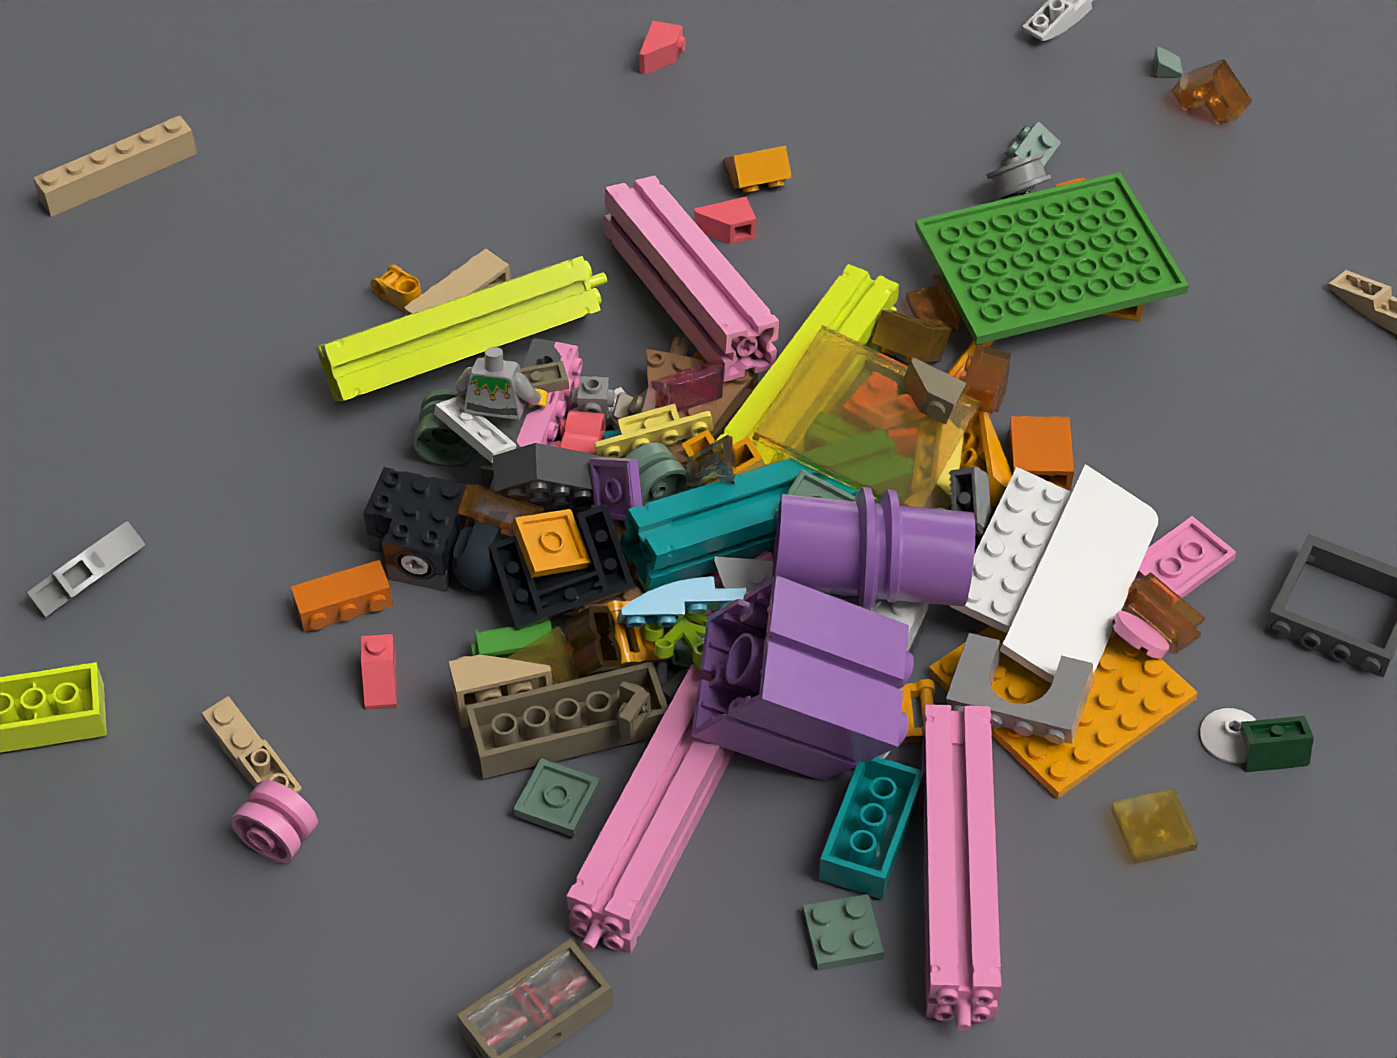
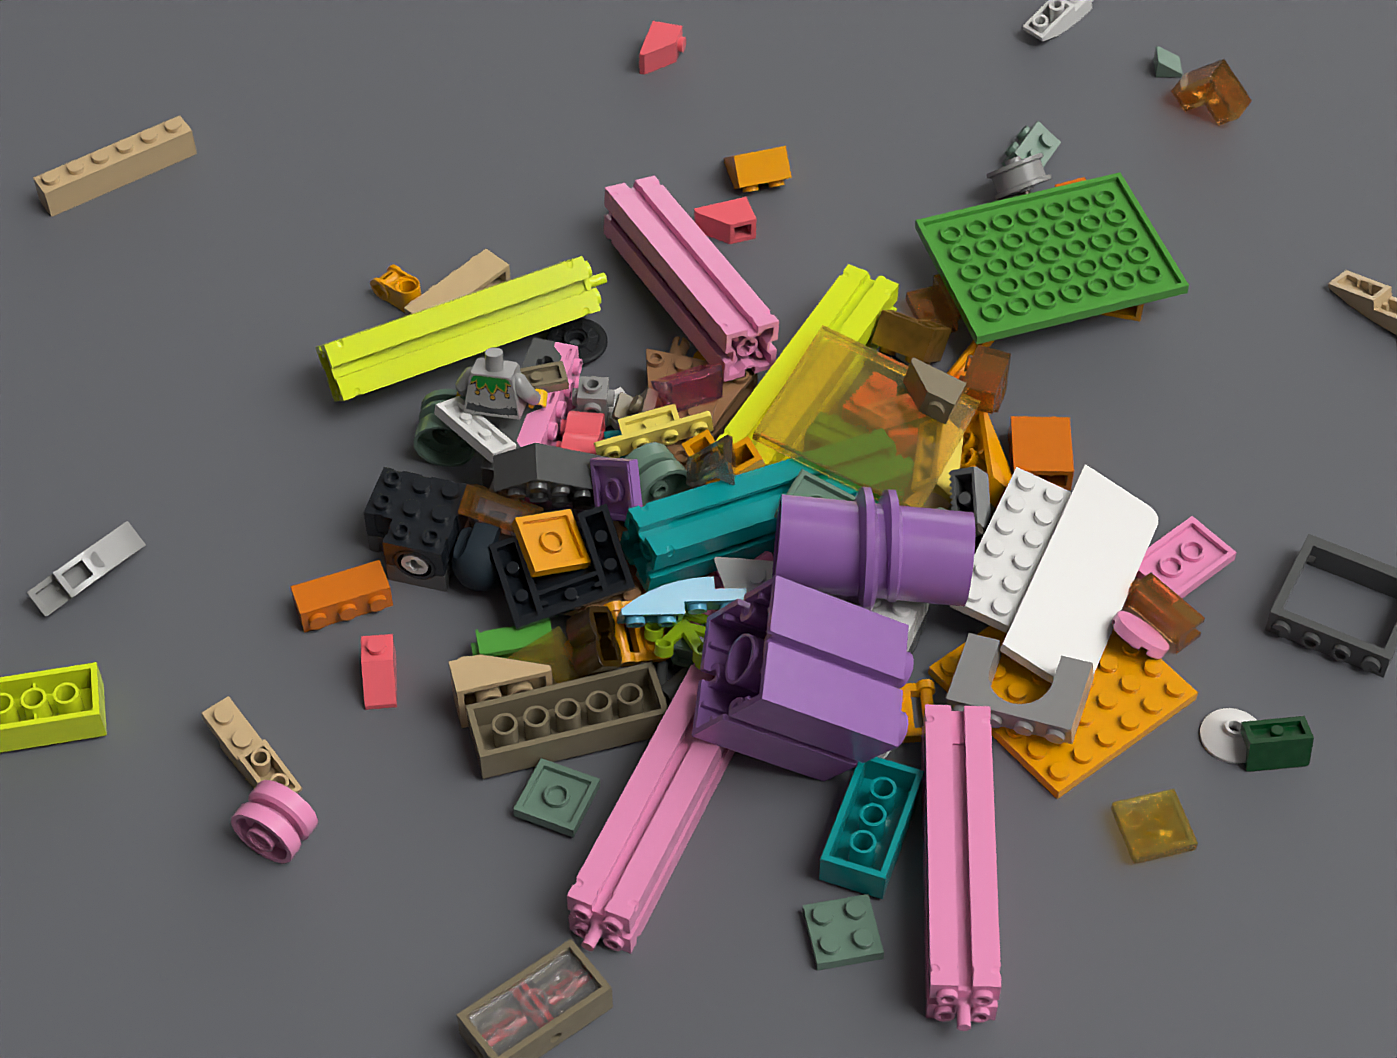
(591, 332): none -> black wheel
(634, 708): dark tan bracket -> none

